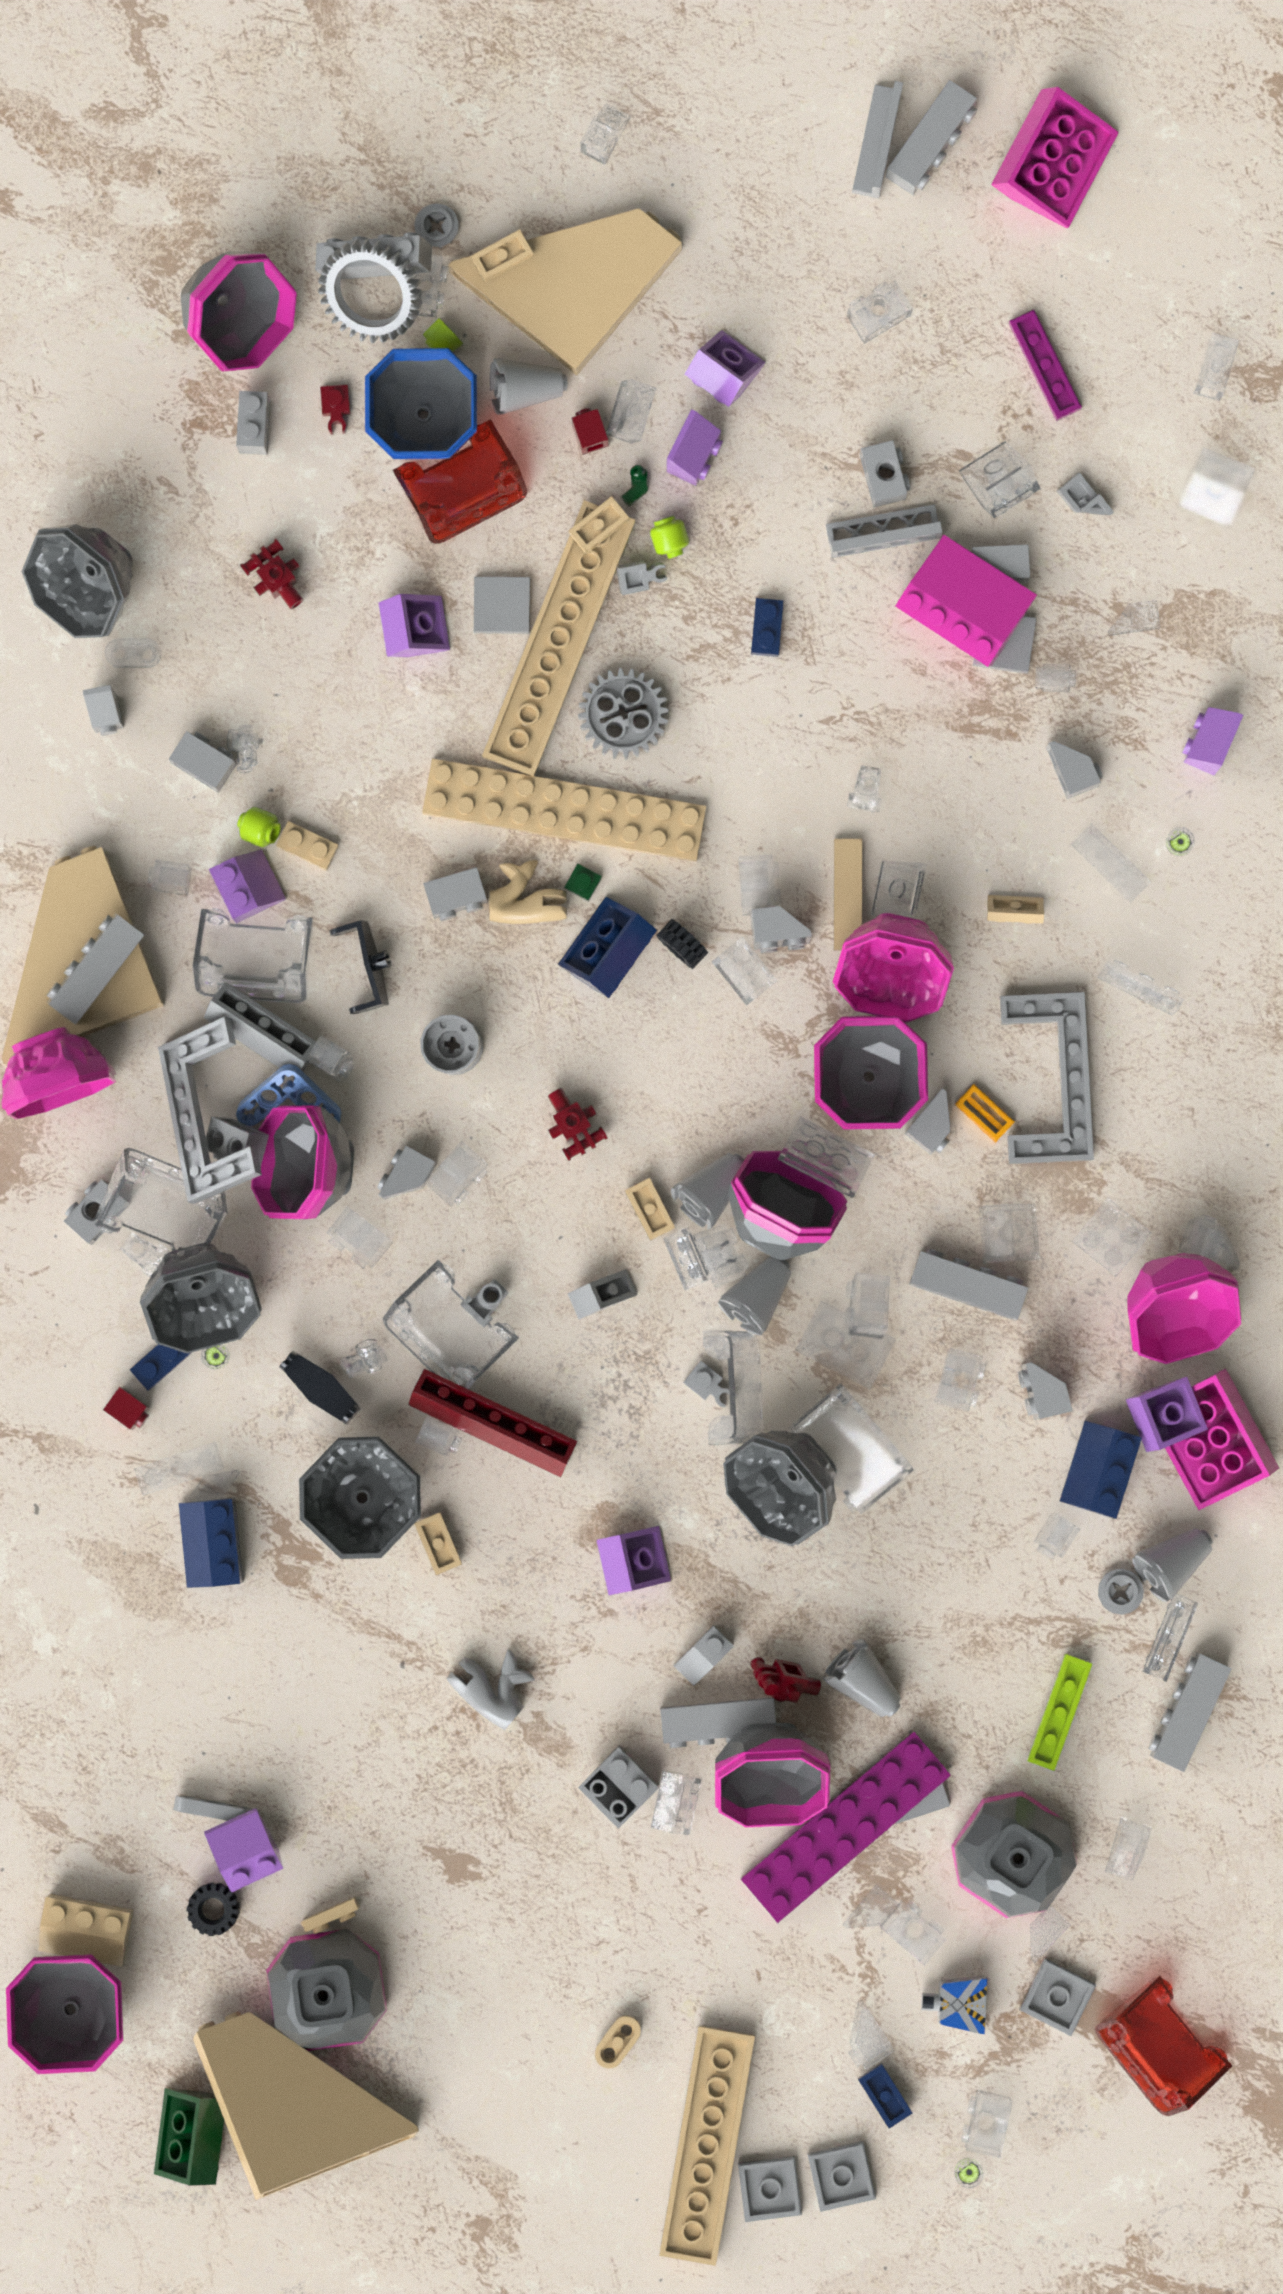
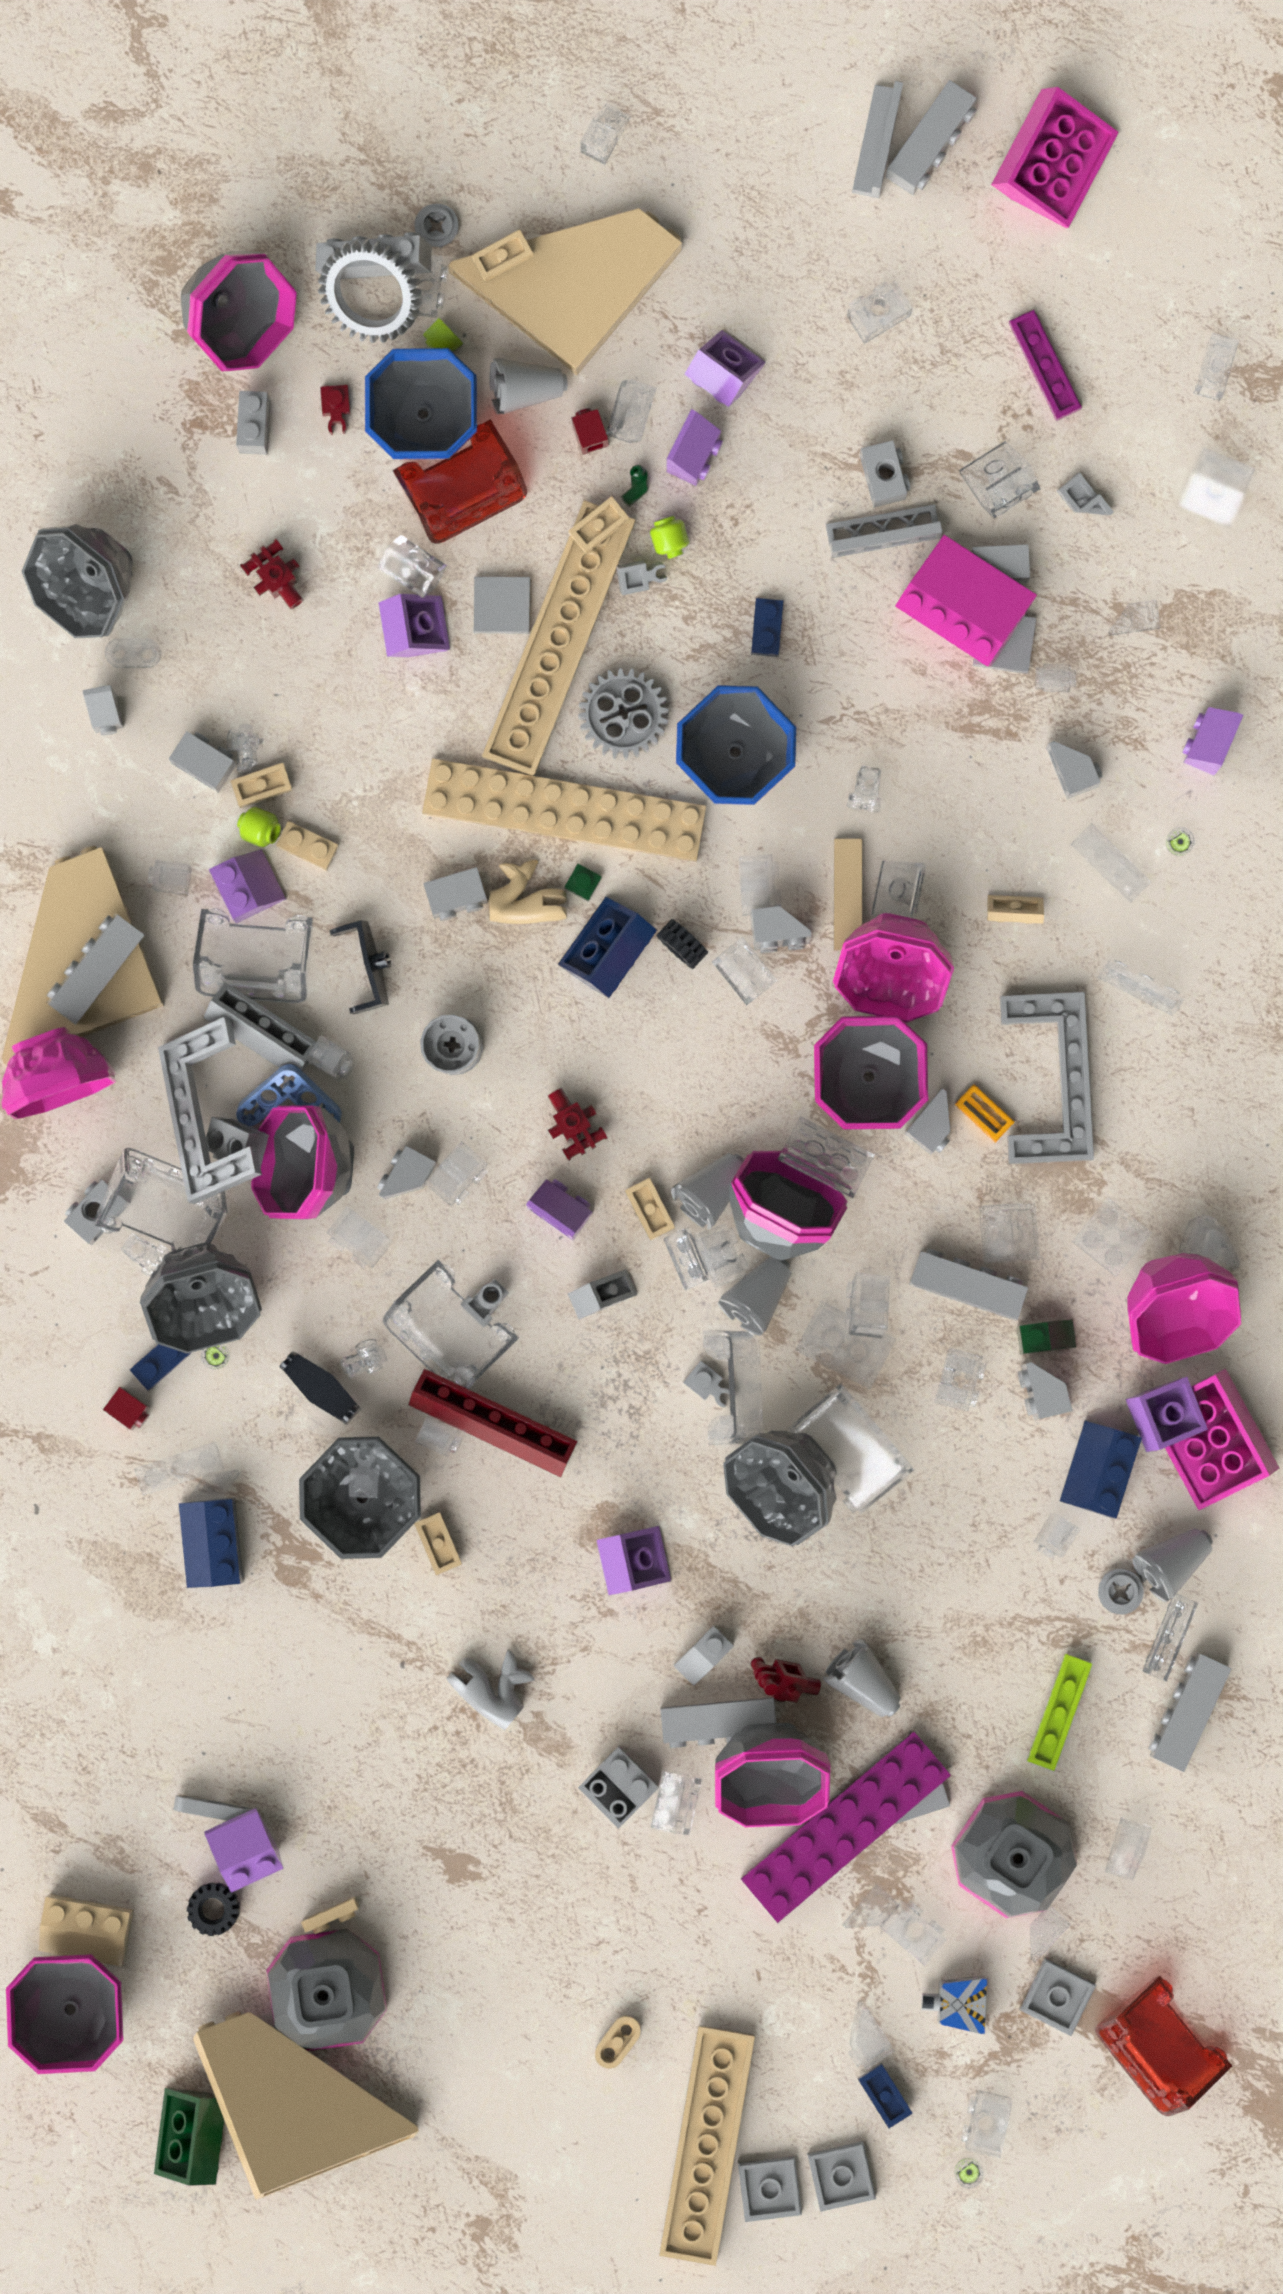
(261, 785): none -> tan plate
(364, 1480): none -> clear plate
(412, 566): none -> clear brick
(559, 1208): none -> medium lavender slope
(741, 720): none -> dark grey rock
(1046, 1336): none -> dark green slope

